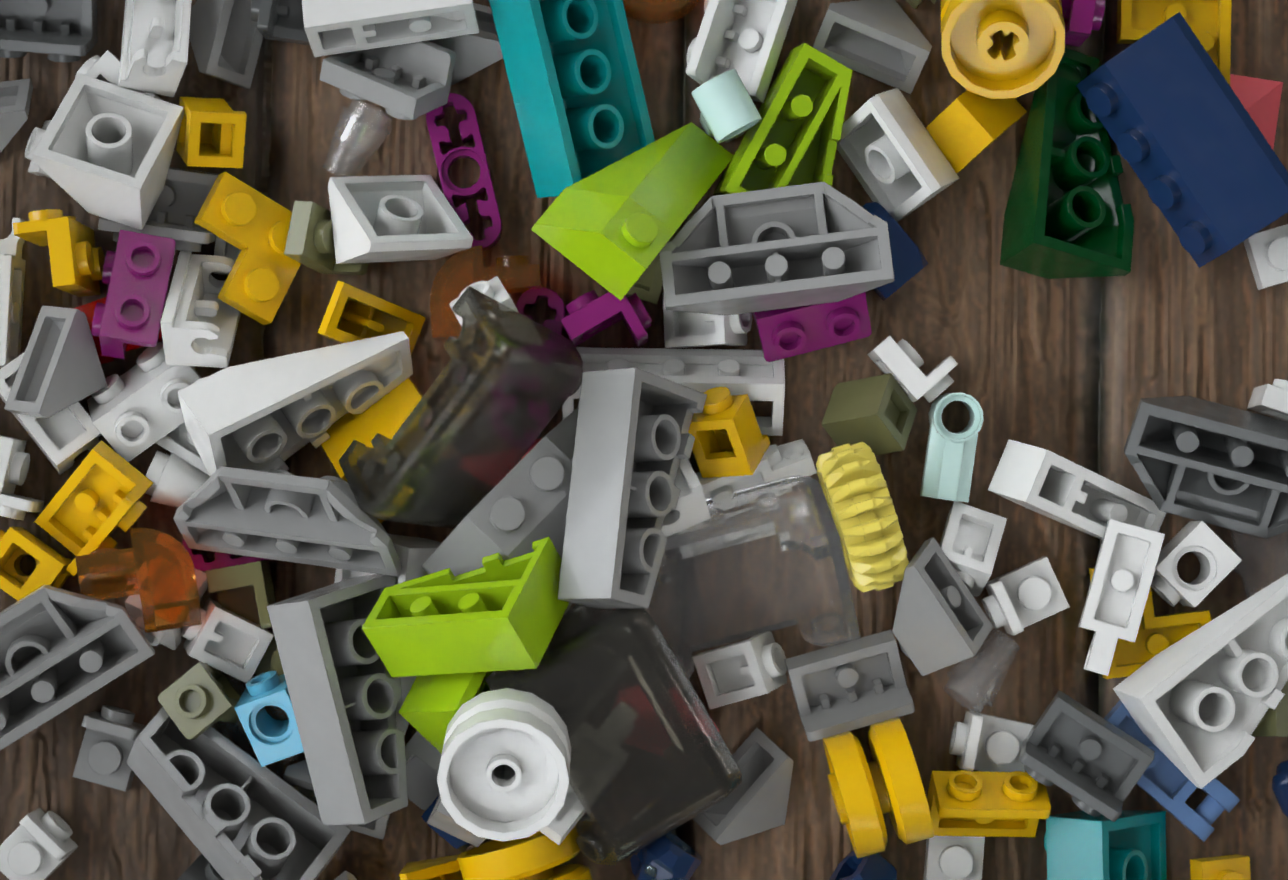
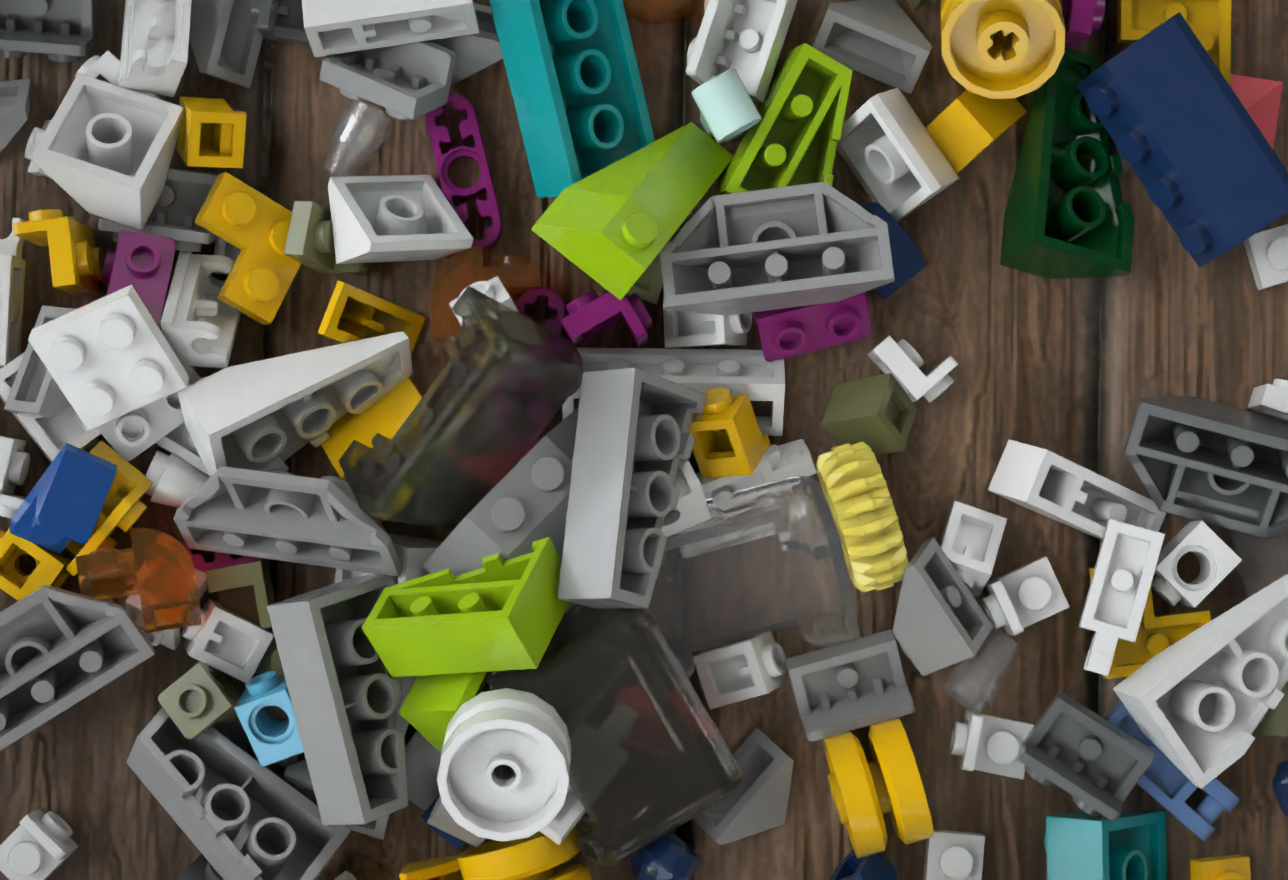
(65, 500): none -> blue slope
(107, 747): light grey bracket -> none
(109, 357): none -> white plate
(949, 454): light aqua piece -> none
(986, 803): yellow bracket -> none

